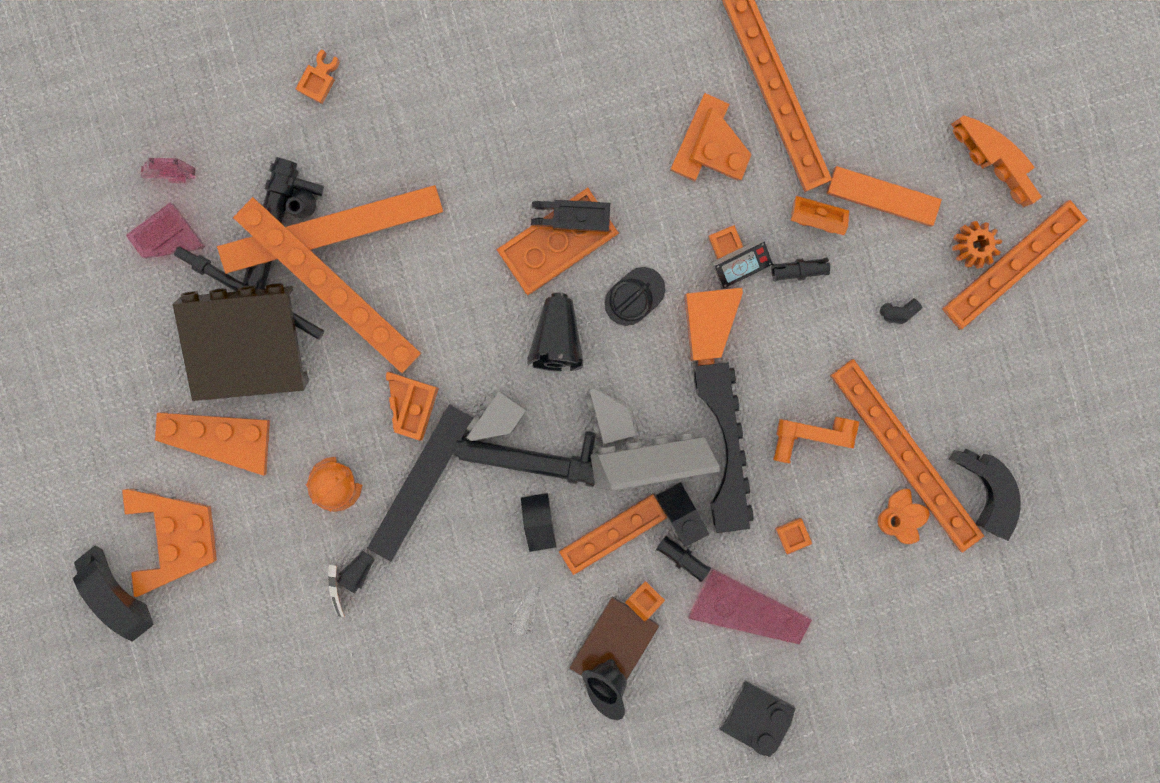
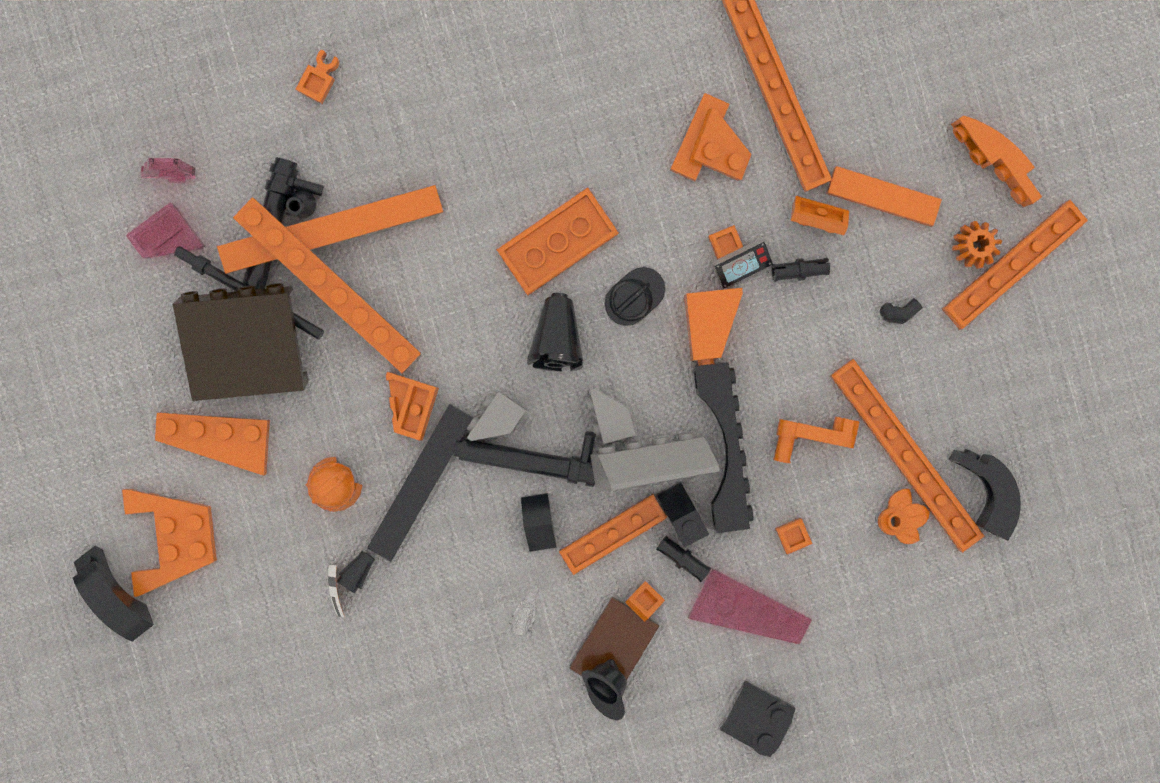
(574, 215): black hinge -> none

